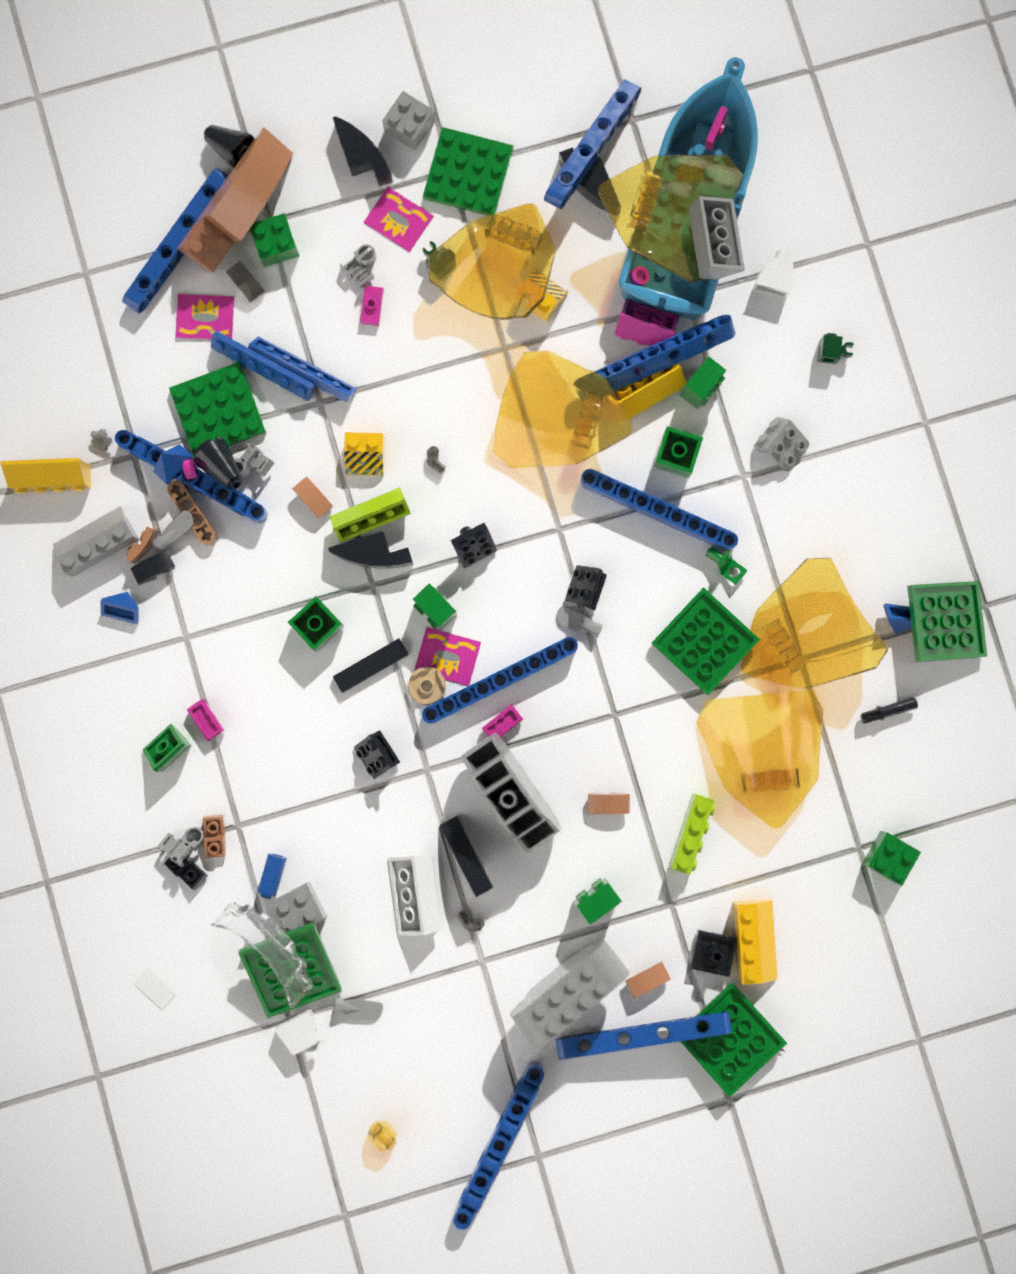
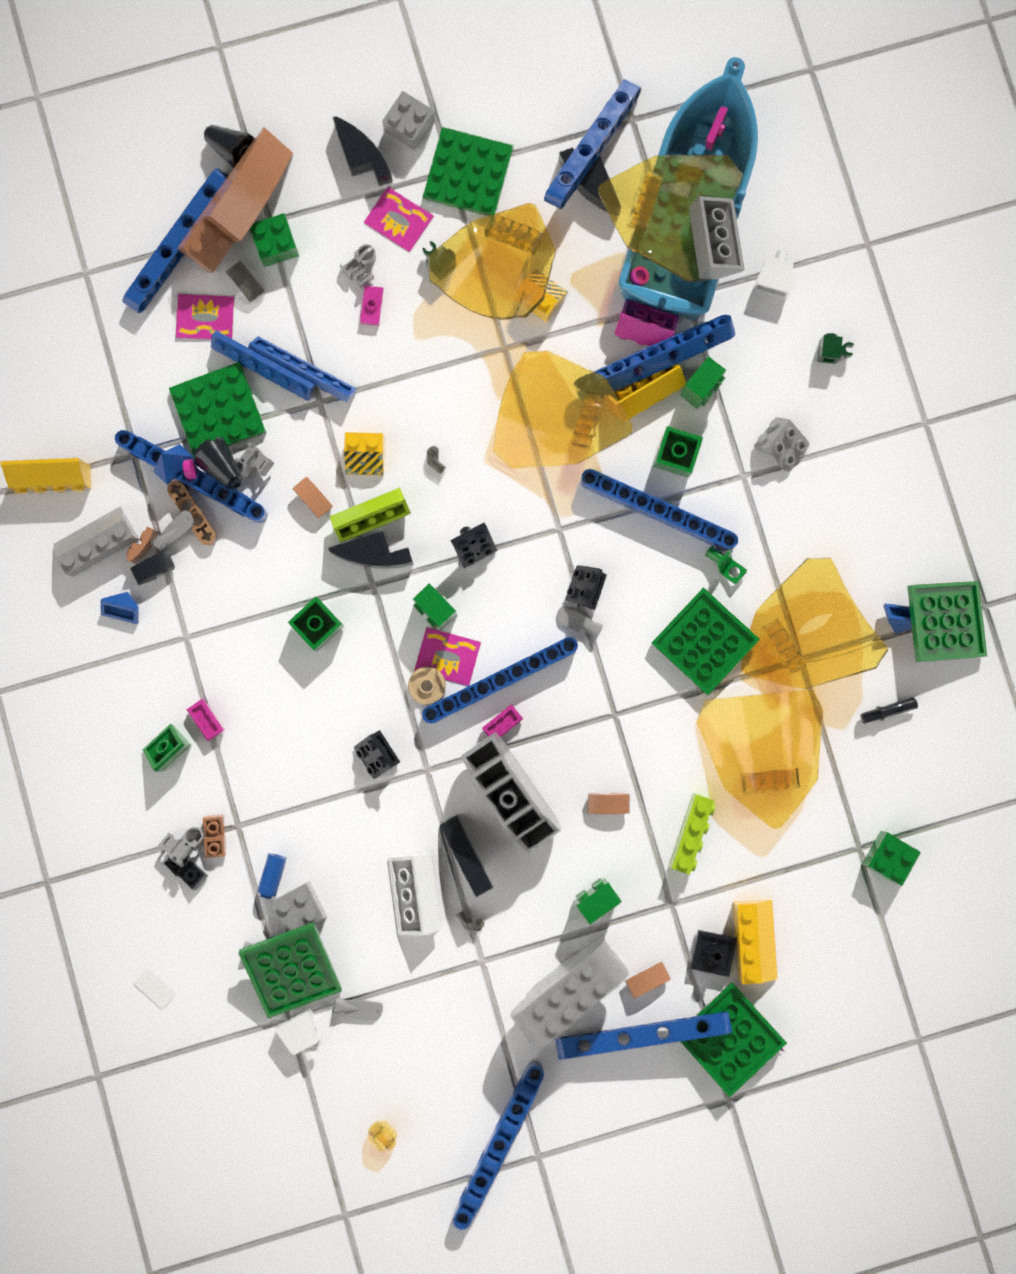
(100, 439): light grey plant -> none
(271, 944): clear windscreen -> none
(370, 665): black tile -> none

